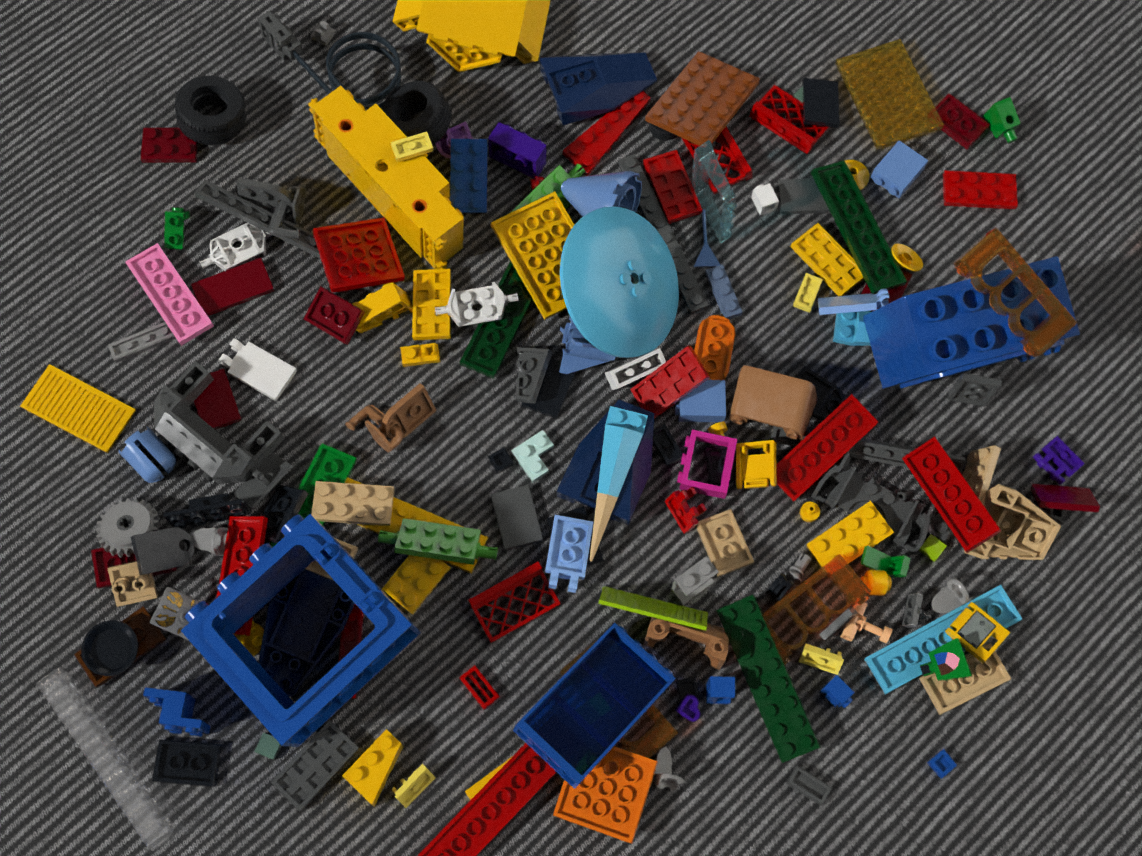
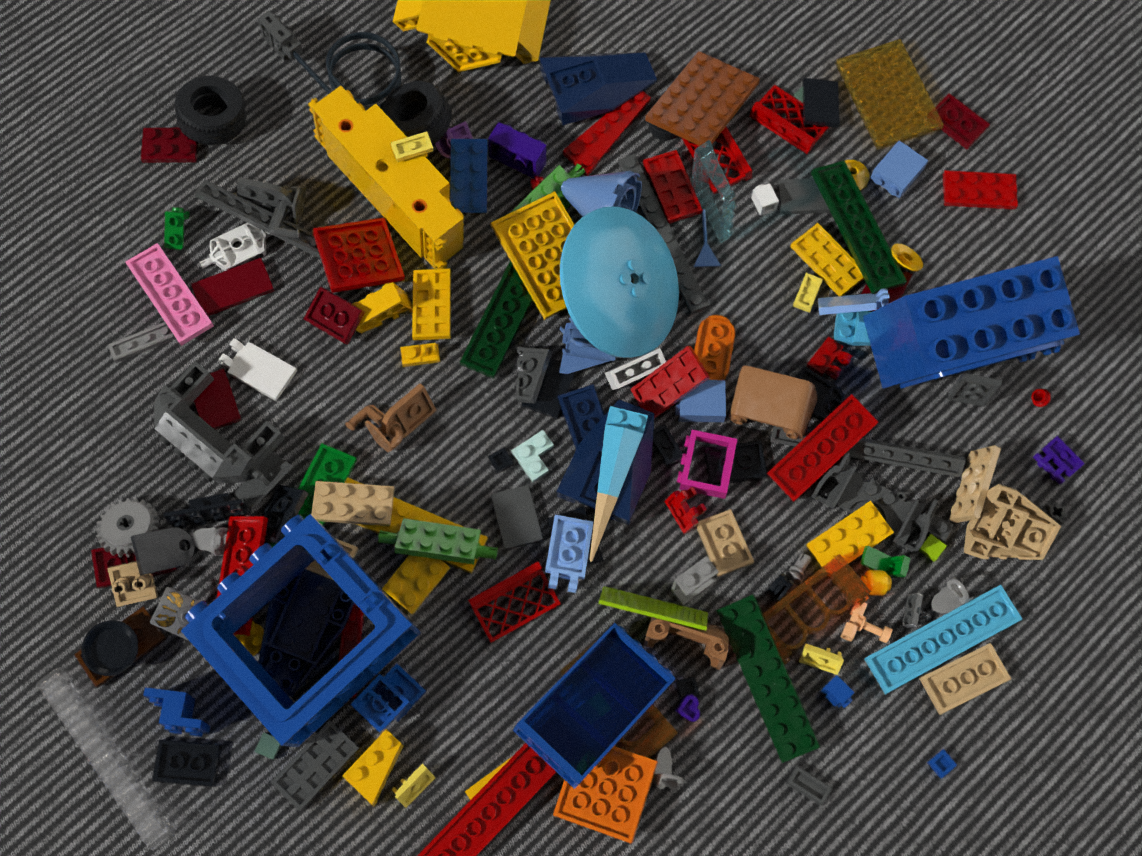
(78, 408): yellow window -> none
(140, 462): medium blue cylinder -> none
(323, 33): light grey tile -> none
(388, 698): none -> blue bracket
(461, 303): white plate -> none
(490, 701): red tile -> none
(581, 412): none -> dark blue tile
(718, 428): yellow tile -> none
(720, 690): blue panel -> none
(723, 292): sand blue plate -> none
(756, 469): yellow container -> none
(809, 511): yellow tile -> none
(826, 355): none -> red plate
(837, 624): dark grey tile -> none
(947, 662): green torso -> none
(951, 495): red plate -> none
(975, 629): yellow container -> none
(1003, 119): green torso -> none
(1041, 397): none -> red plate
(1048, 331): clear orange fence -> none
(1065, 498): dark red tile -> none

